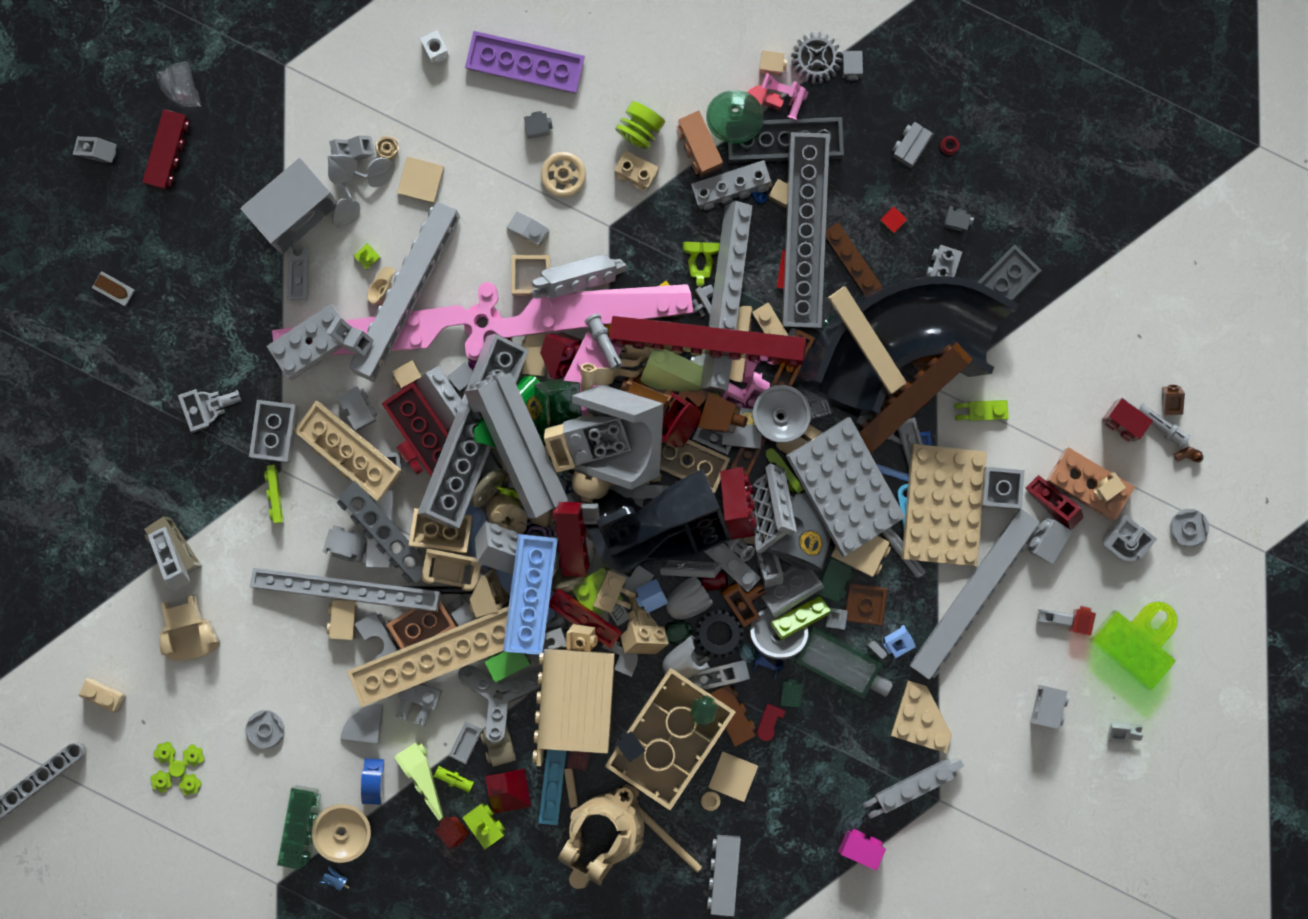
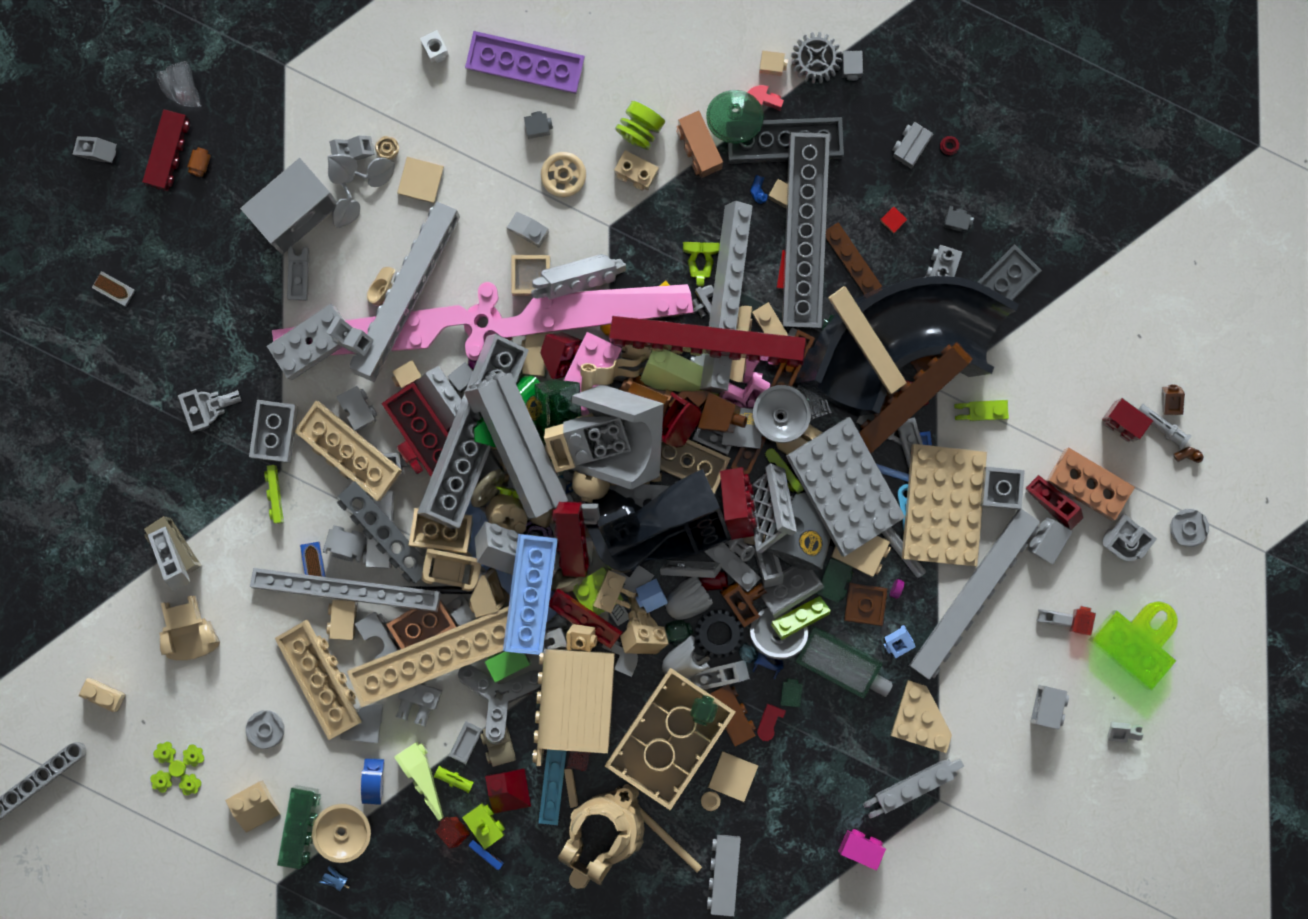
(198, 162): none -> dark orange brick
(253, 806): none -> tan slope
(312, 559): none -> tile
(319, 679): none -> tan plate
(367, 256): lime tile -> none
(486, 854): none -> blue tile
(600, 334): light grey pin -> none
(630, 745): black brick -> none
(731, 185): light grey brick -> none
(796, 93): bright pink piece -> none
(836, 618): light grey plate -> none
(877, 649): light grey tile -> none
(897, 588): none -> magenta tile
(1108, 488): tan brick -> none

